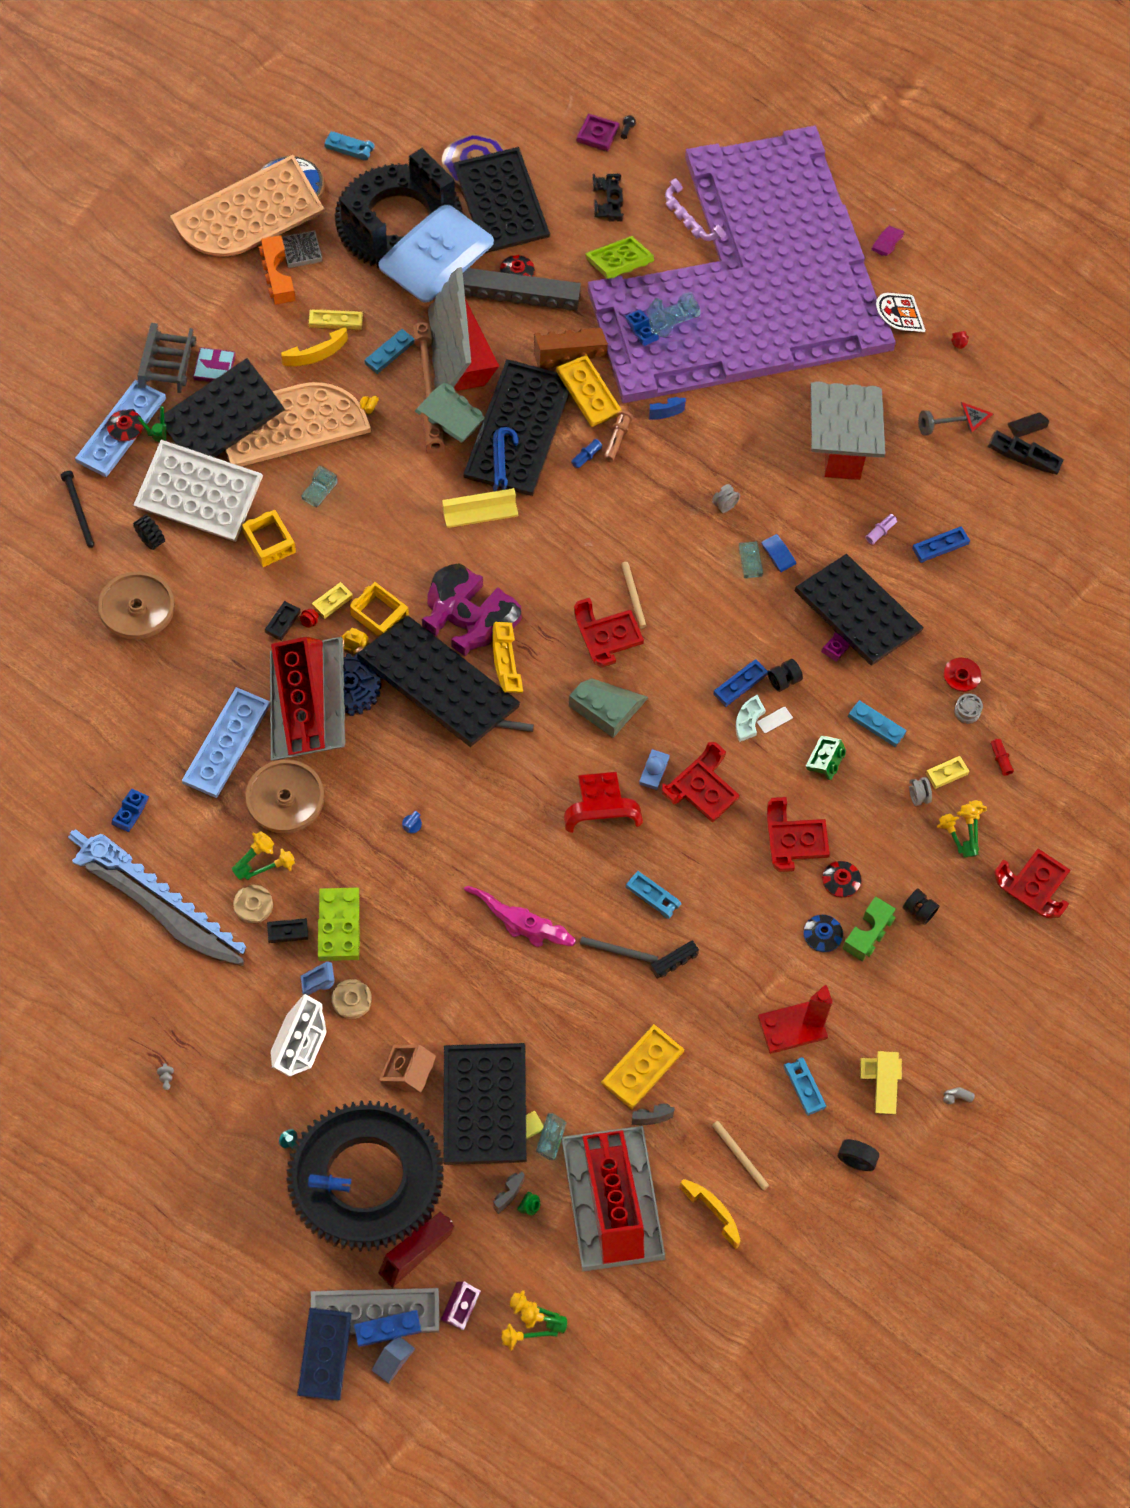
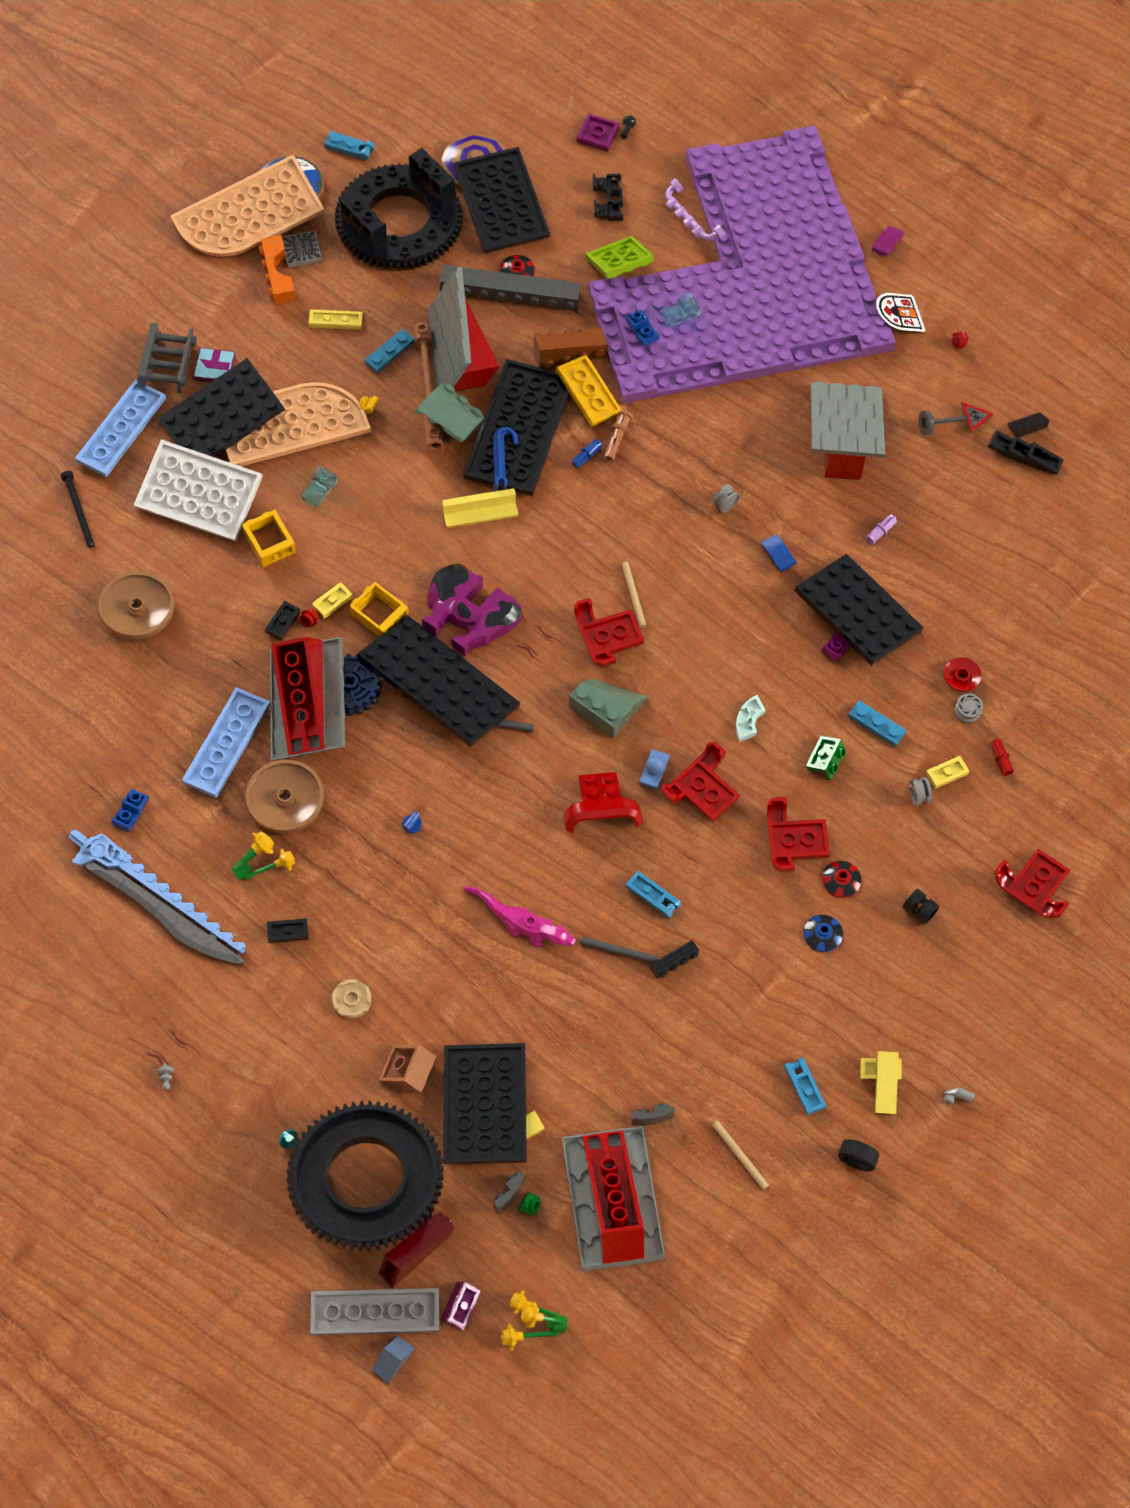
(124, 431): dish -> none
(149, 532): black tyre -> none
(158, 430): green plant -> none
(253, 904): tan tile -> none
(294, 357): yellow slope -> none
(299, 1037): white wedge -> none
(318, 978): medium blue tile -> none
(324, 1354): dark blue tile -> none
(329, 1183): blue axle -> none
(338, 924): lime piece -> none
(354, 641): yellow piece -> none
(387, 1328): blue plate -> none
(433, 251): light blue wedge -> none
(504, 658): yellow slope -> none
(551, 1136): clear light blue plate -> none
(642, 1066): yellow tile -> none
(660, 321): clear light blue plate -> none
(673, 407): blue slope -> none
(695, 1191): yellow slope -> none
(740, 683): blue plate -> none
(750, 559): clear light blue plate -> none
(774, 719): white sticker -> none
(785, 675): black wheel -> none
(797, 1023): red piece -> none
(861, 942): bright green arch -> none
(941, 544): blue plate -> none
(971, 814): plant -> none

